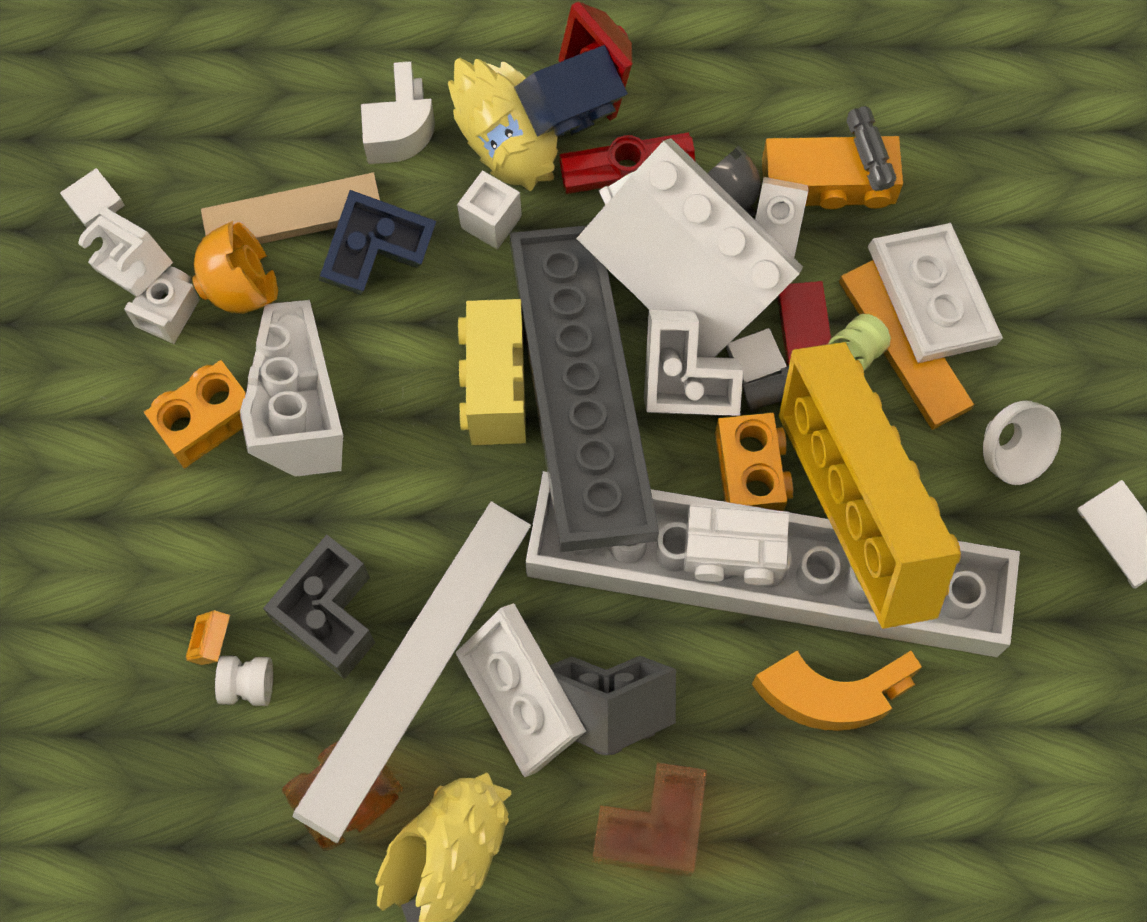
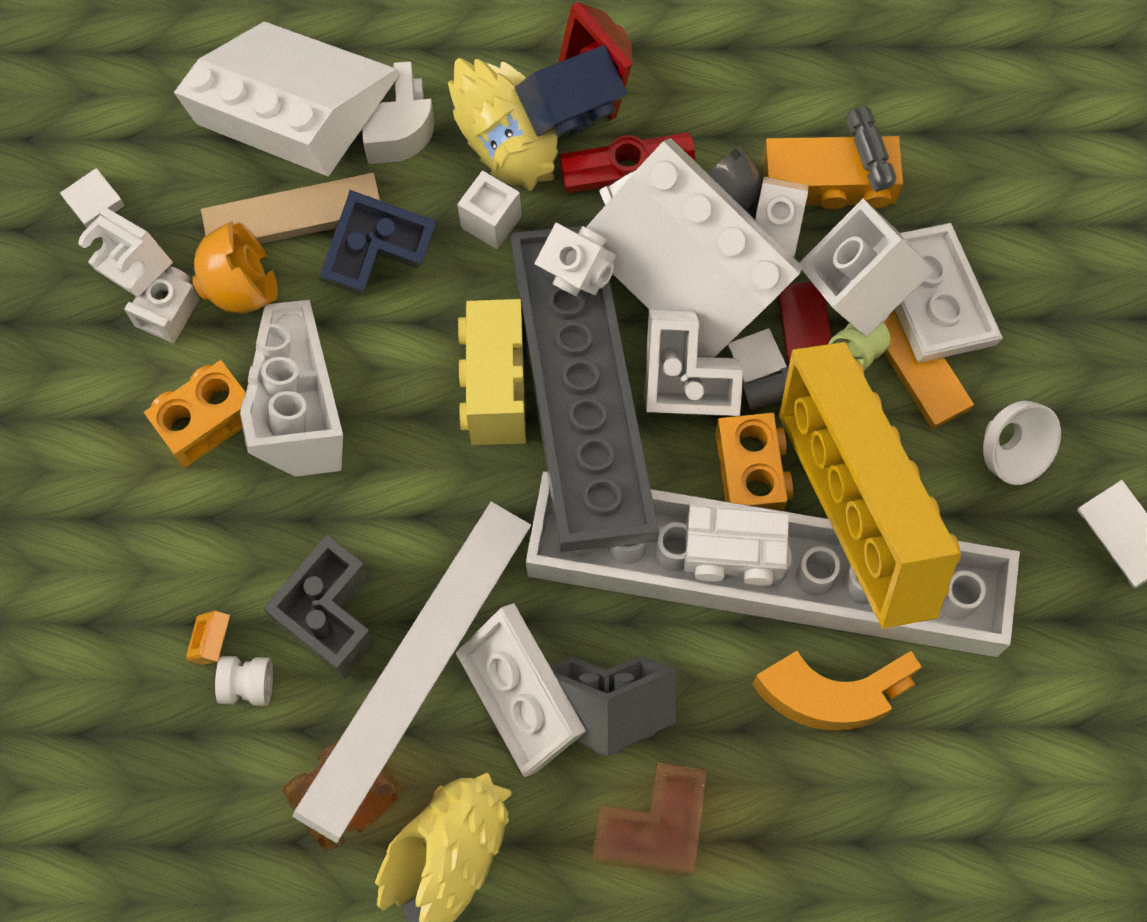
(286, 94): none -> white slope
(576, 259): none -> white brick
(865, 268): none -> white brick

